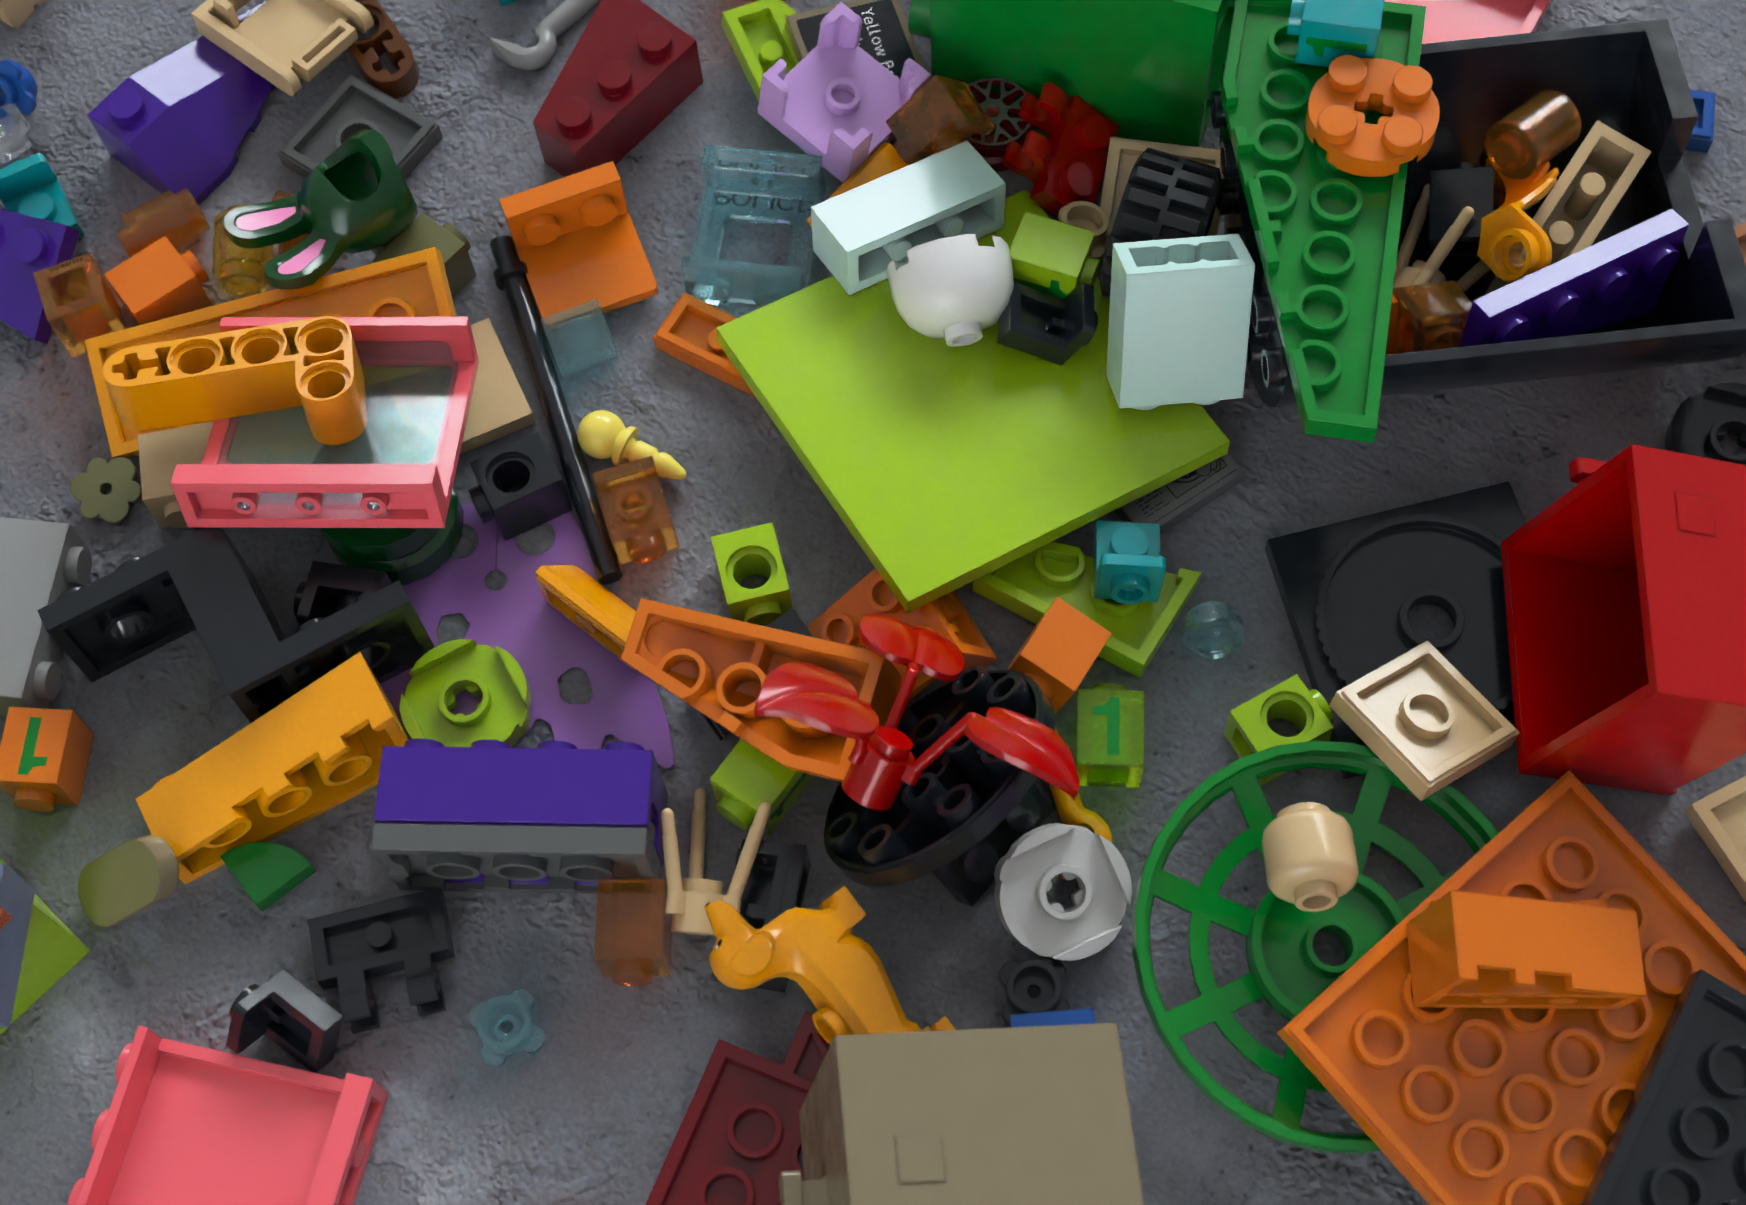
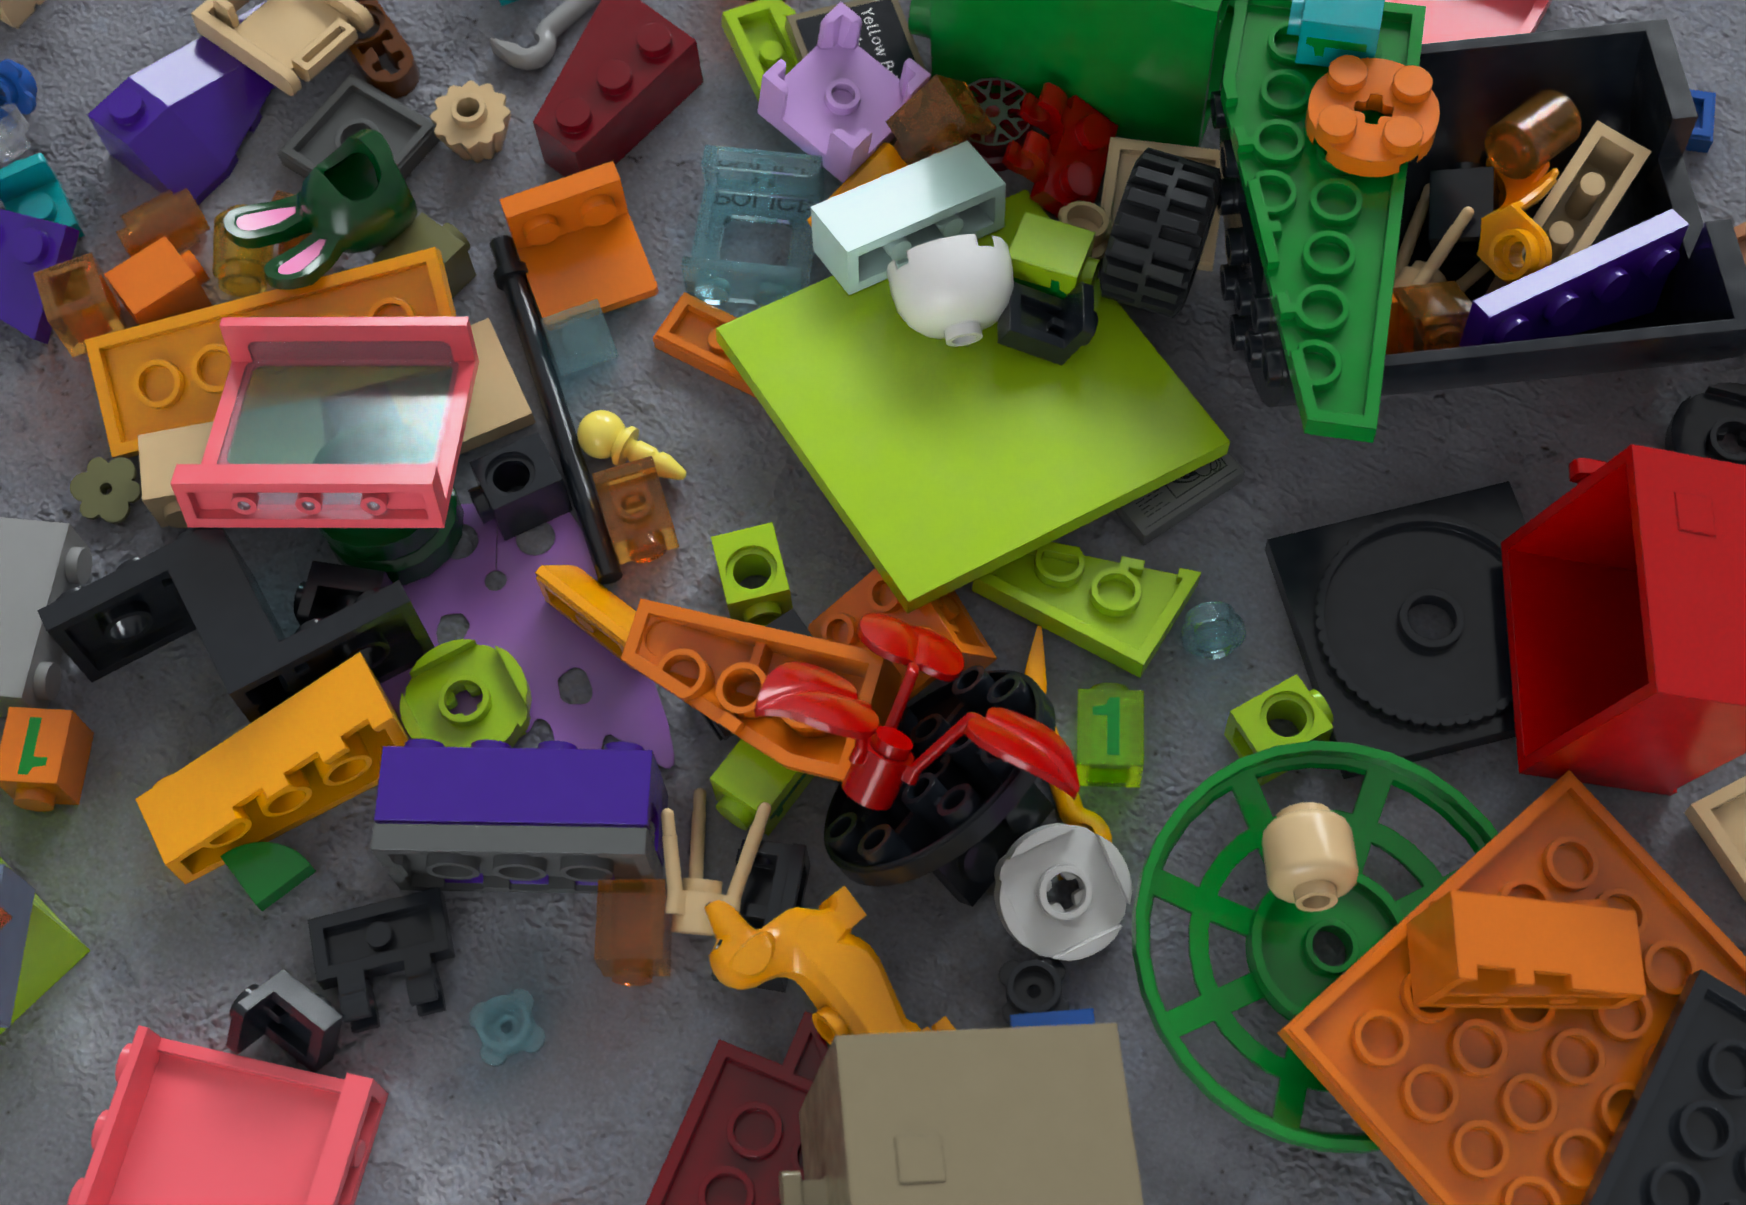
(128, 880): dark tan tile -> none
(245, 374): light orange beam -> none
(472, 120): none -> tan piece
(1060, 651): orange brick -> none
(1127, 562): teal bracket -> none
(1179, 320): light aqua brick -> none
(1424, 720): tan plate -> none

